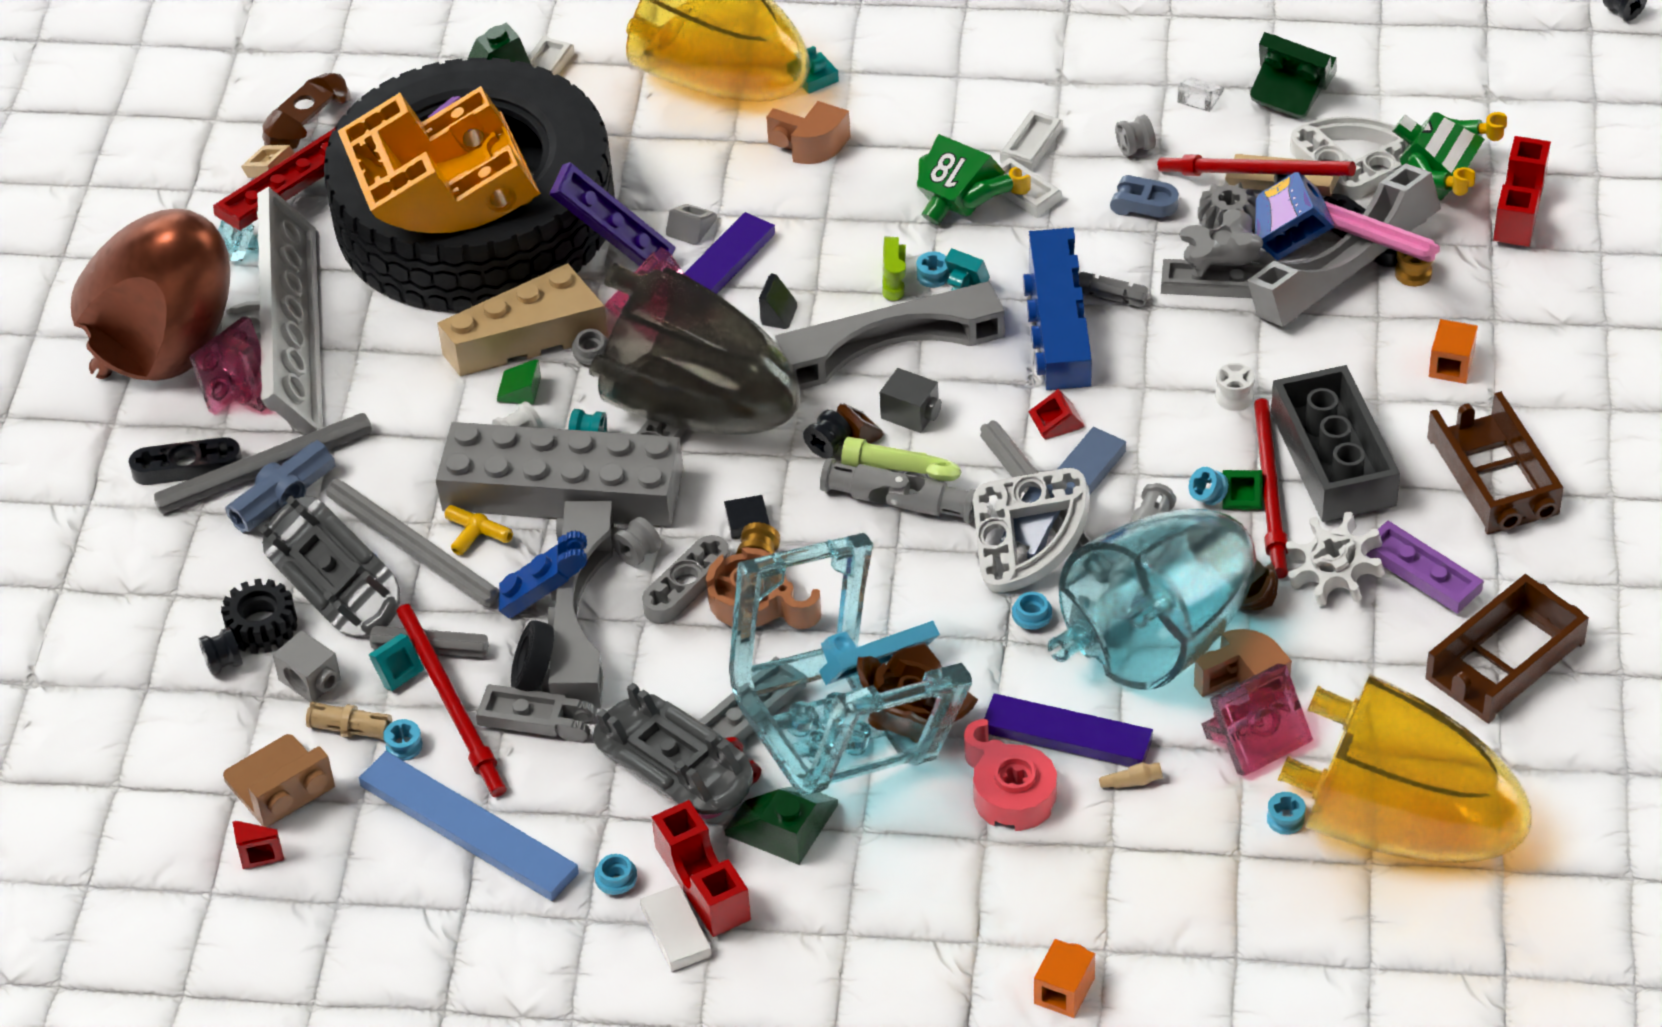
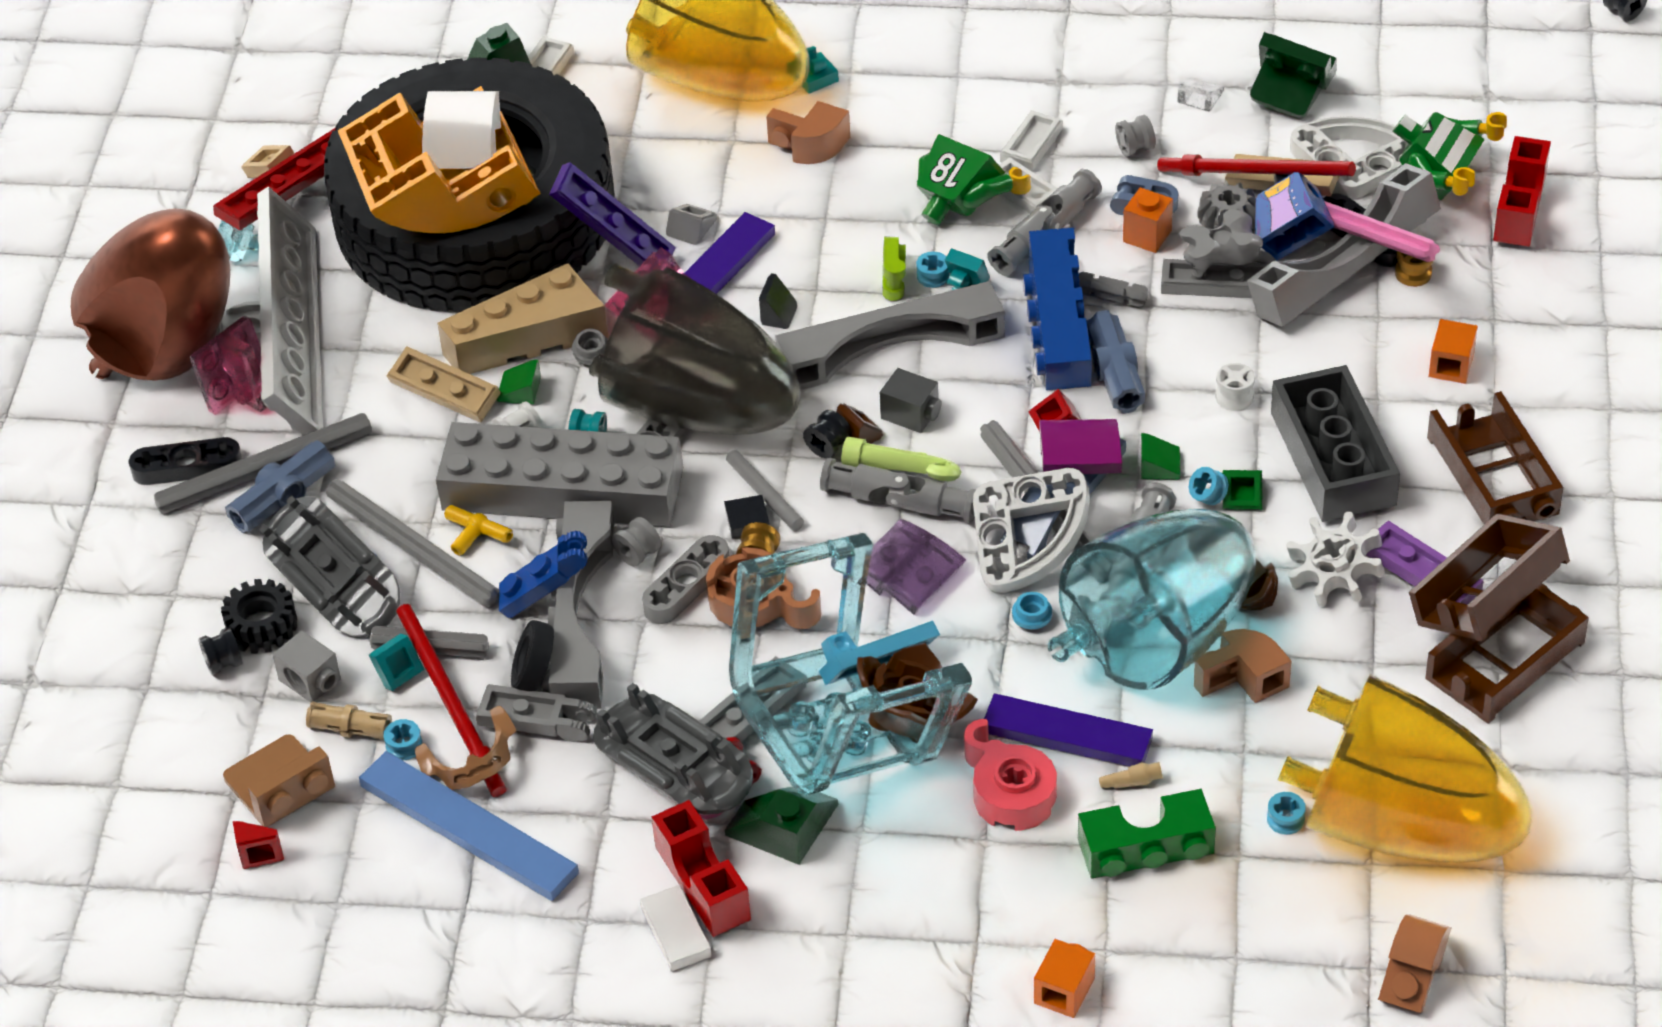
(286, 122): reddish brown piece -> none
(443, 384): none -> tan tile
(460, 127): none -> white slope
(476, 767): none -> medium nougat helmet
(612, 866): medium azure plate -> none
(763, 488): none -> light grey bar
(911, 565): none -> clear purple slope
(1052, 214): none -> light grey piece
(1081, 444): none -> magenta slope
(1115, 361): none -> sand blue piece
(1116, 846): none -> green arch
(1147, 220): none -> orange brick
(1159, 458): none -> green slope
(1259, 720): clear pink bracket -> none
(1275, 539): red bar -> none
(1413, 961): none -> nougat brick
(1538, 554): none -> reddish brown door

